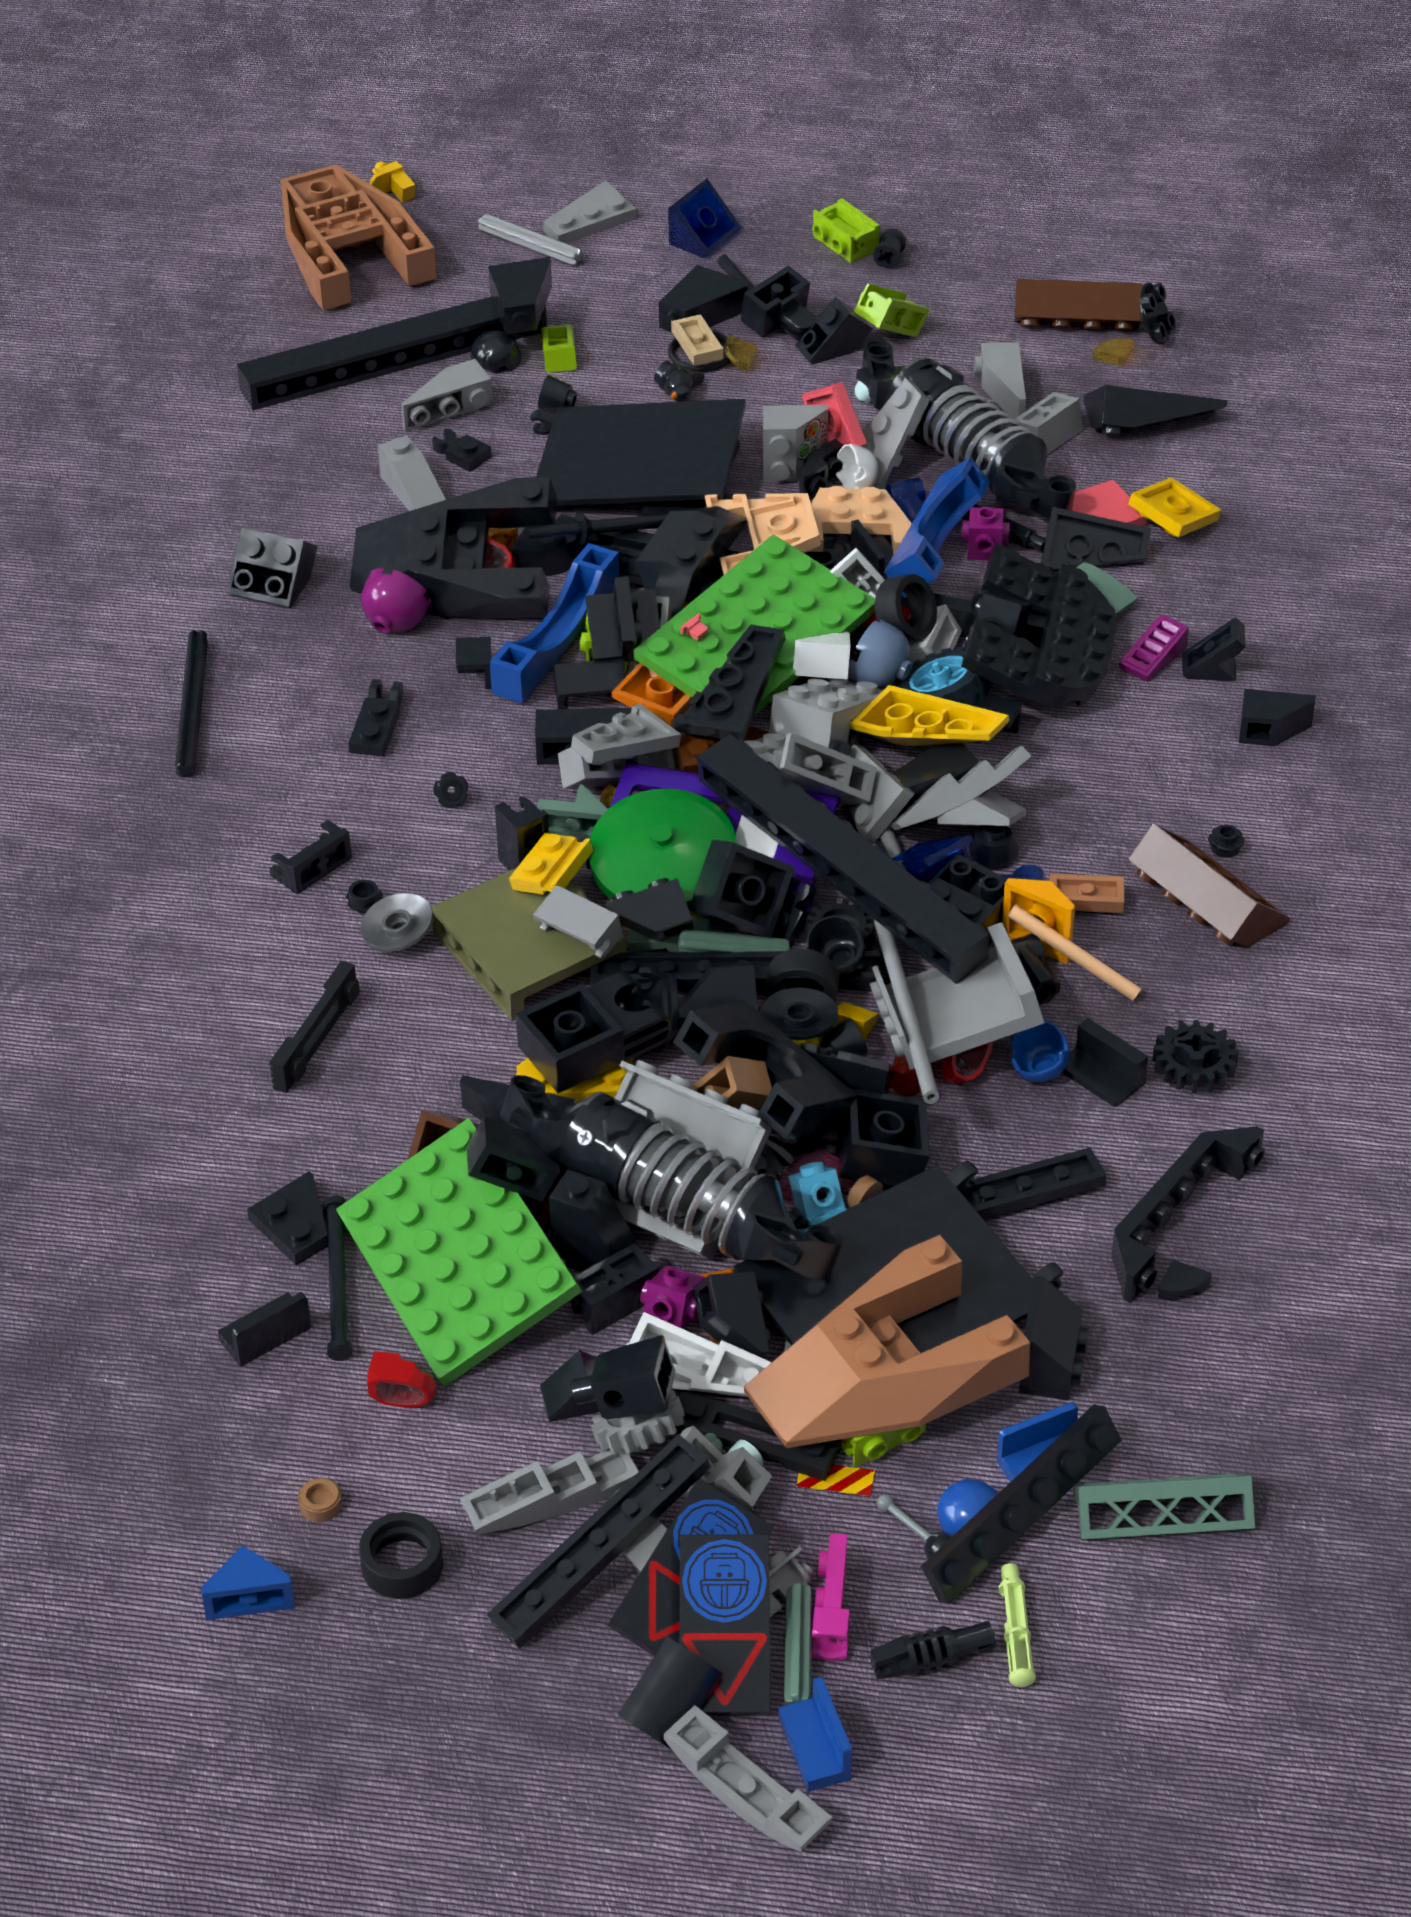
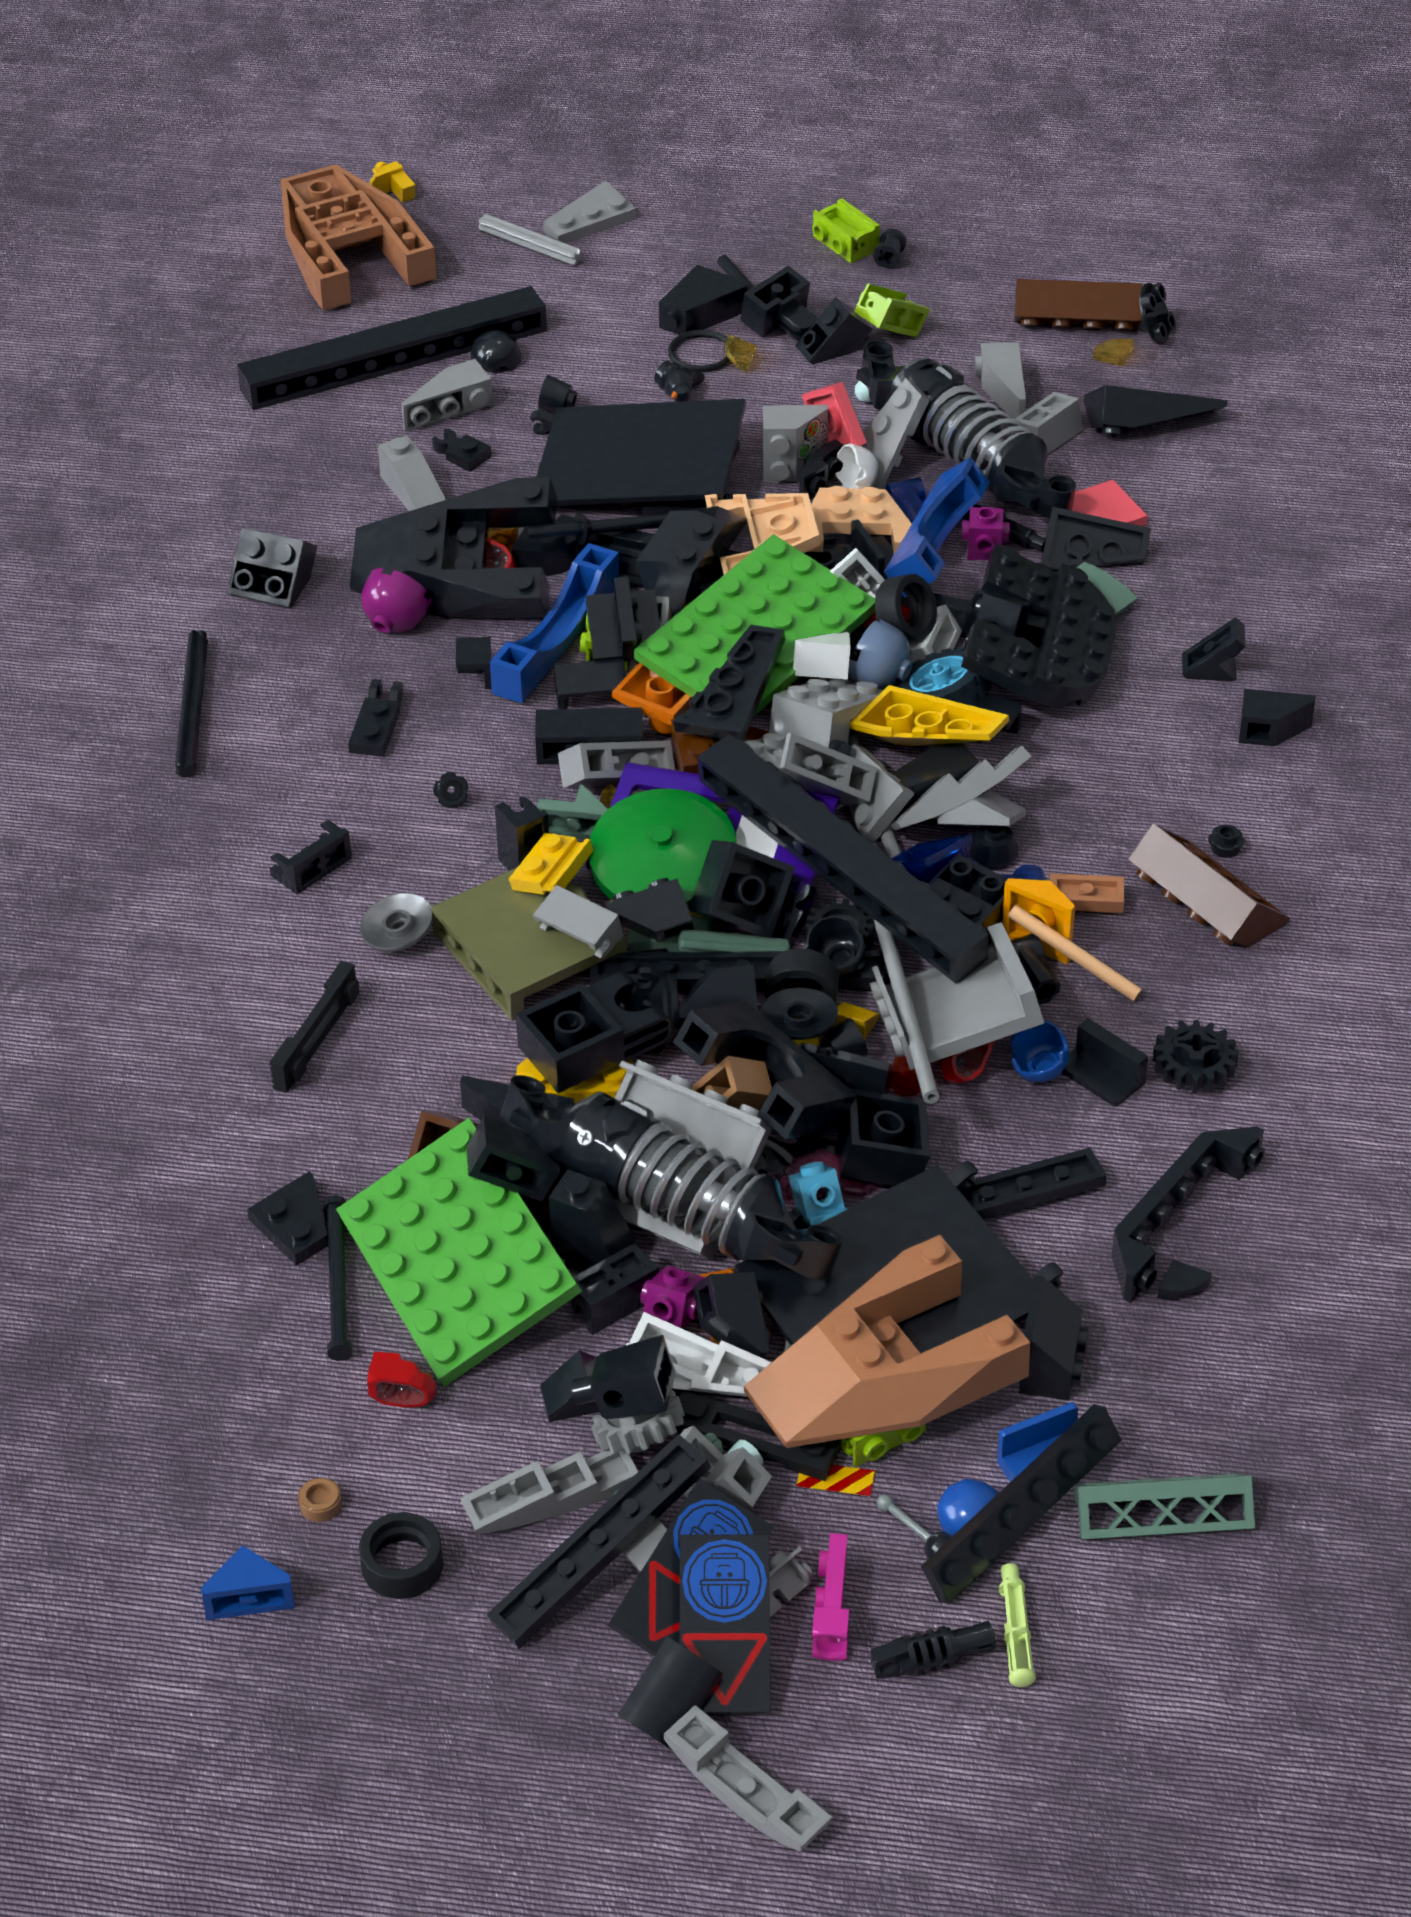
(266, 1328): black panel -> none
(363, 895): black plate -> none
(520, 292): black slope -> none
(559, 348): lime slope -> none
(625, 737): light grey wing -> none
(694, 628): coral piece -> none
(697, 340): tan plate -> none
(701, 221): clear blue slope -> none
(798, 1643): sand green axle -> none
(817, 1739): blue panel -> none
(862, 1190): medium nougat tile -> none
(1163, 638): magenta slope -> none
(1174, 507): yellow plate -> none

